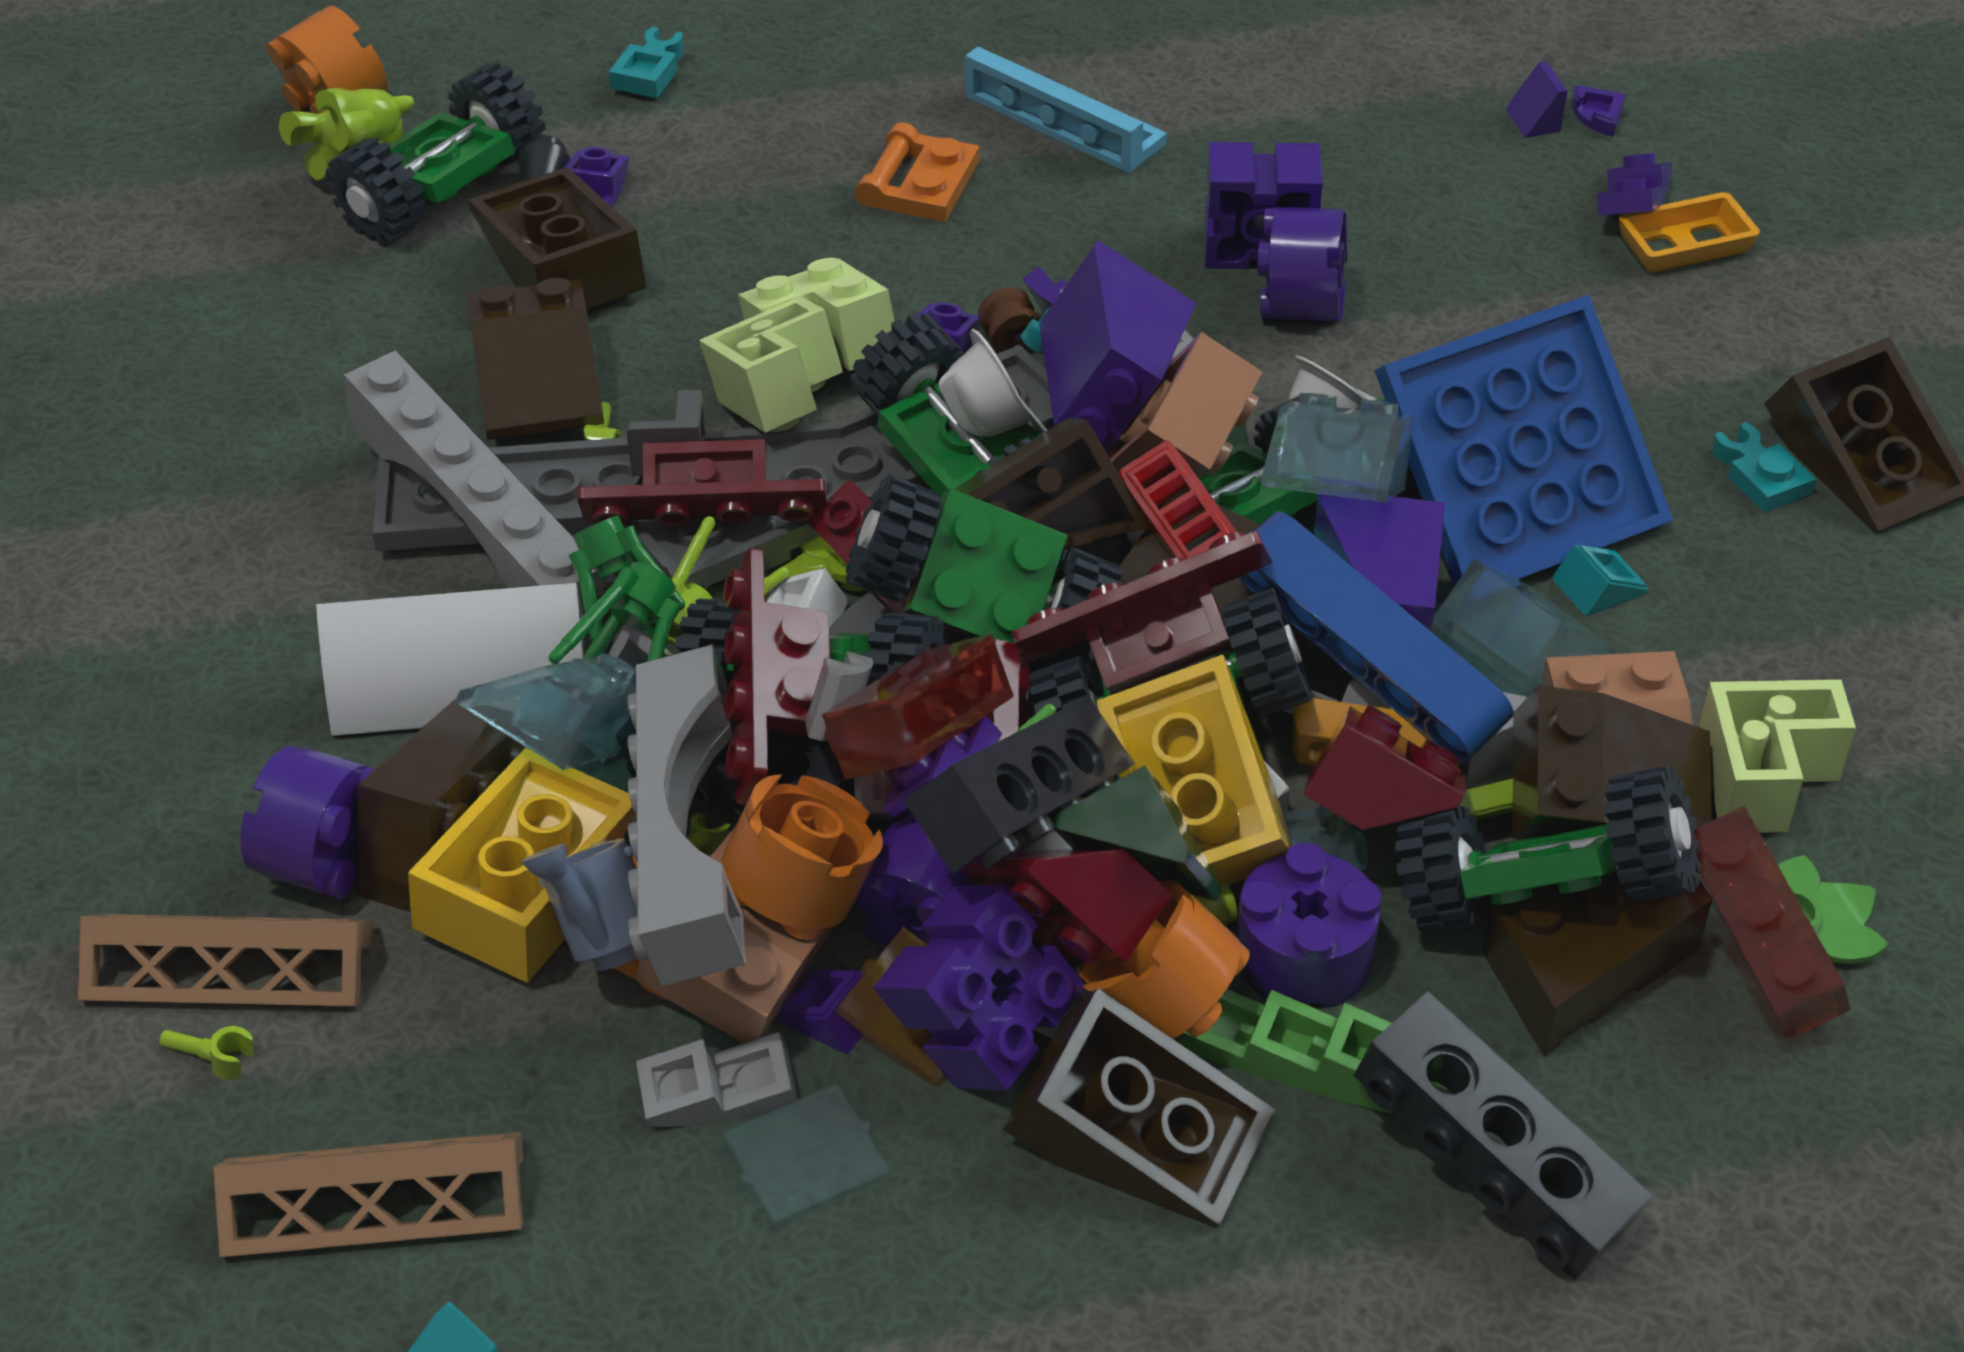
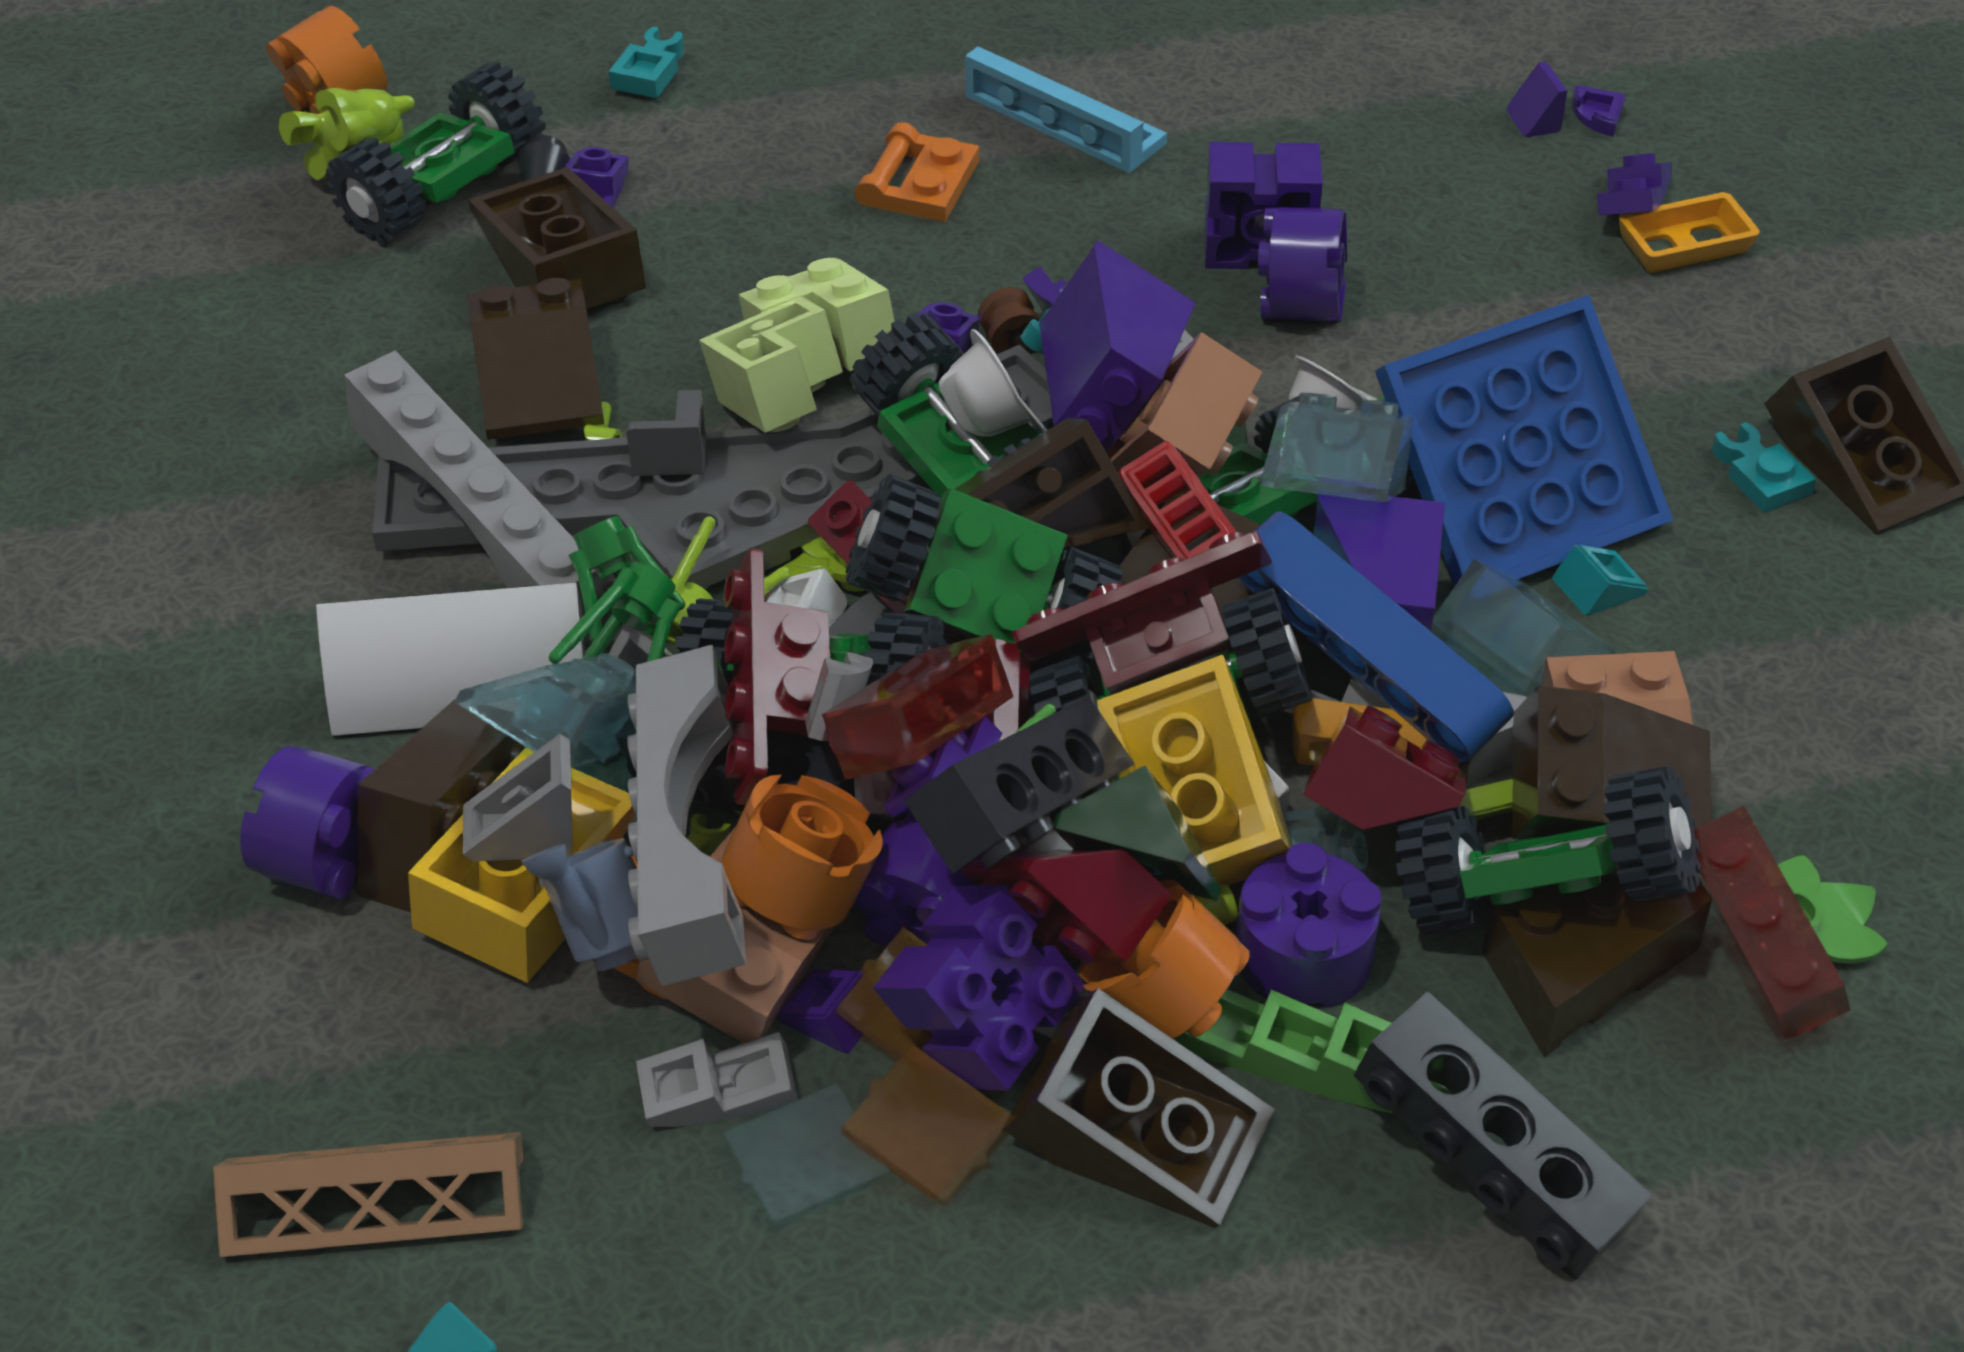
(215, 1049): lime hand -> none
(229, 932): medium nougat fence -> none
(523, 808): none -> light grey slope
(702, 481): dark red bracket -> none
(926, 1125): none -> clear orange piece
(1772, 741): yellowish green brick -> none

